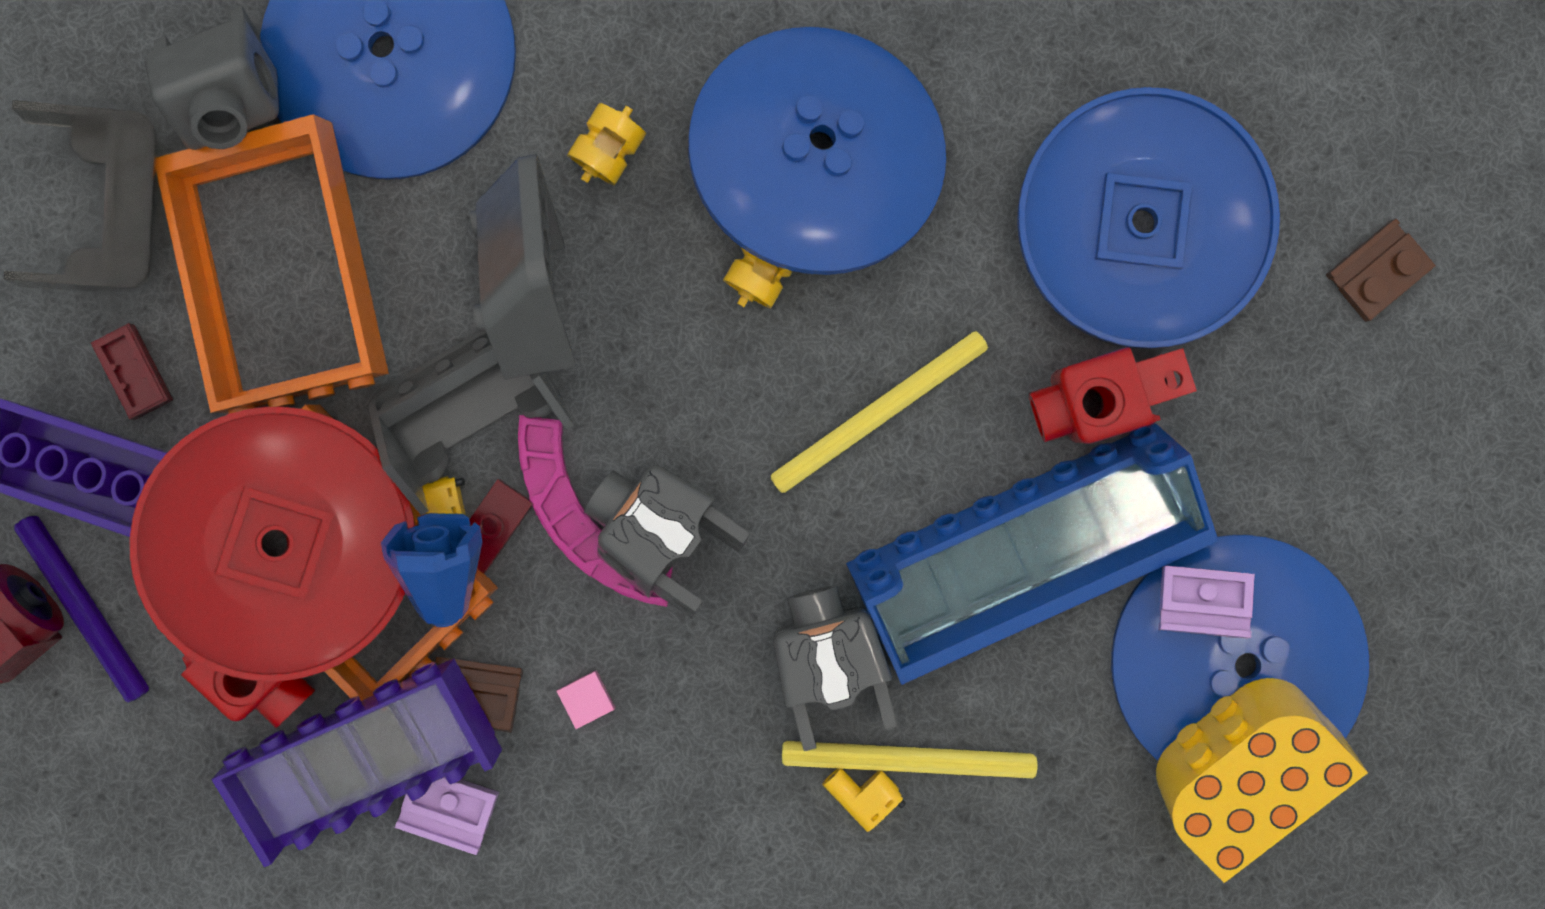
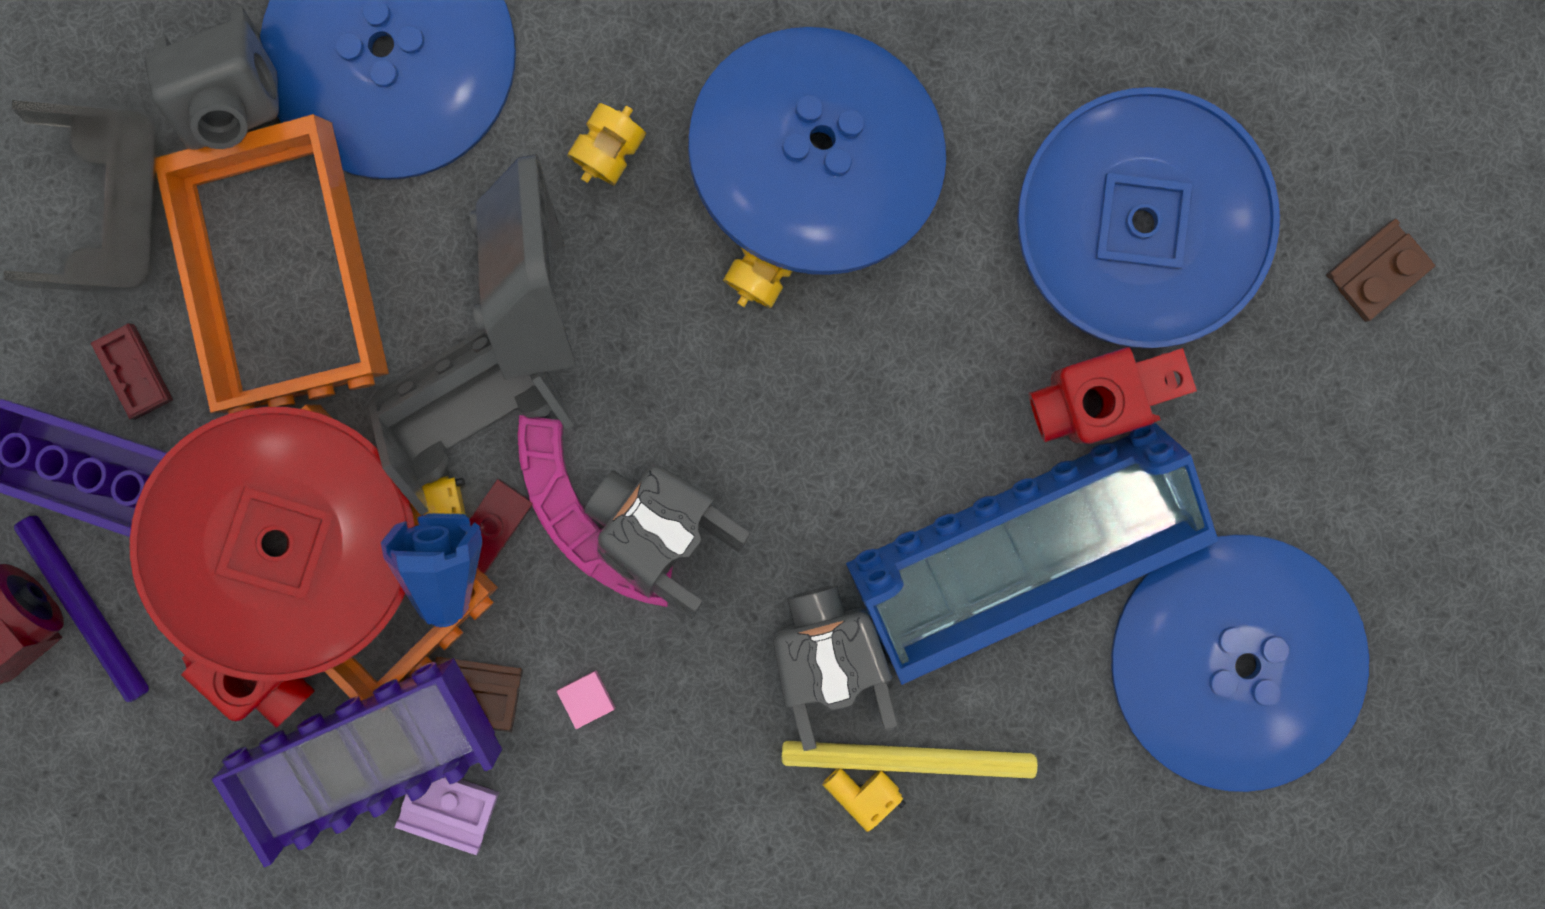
(879, 412): light yellow axle -> none
(1206, 602): lavender plate -> none
(1253, 773): yellow brick -> none

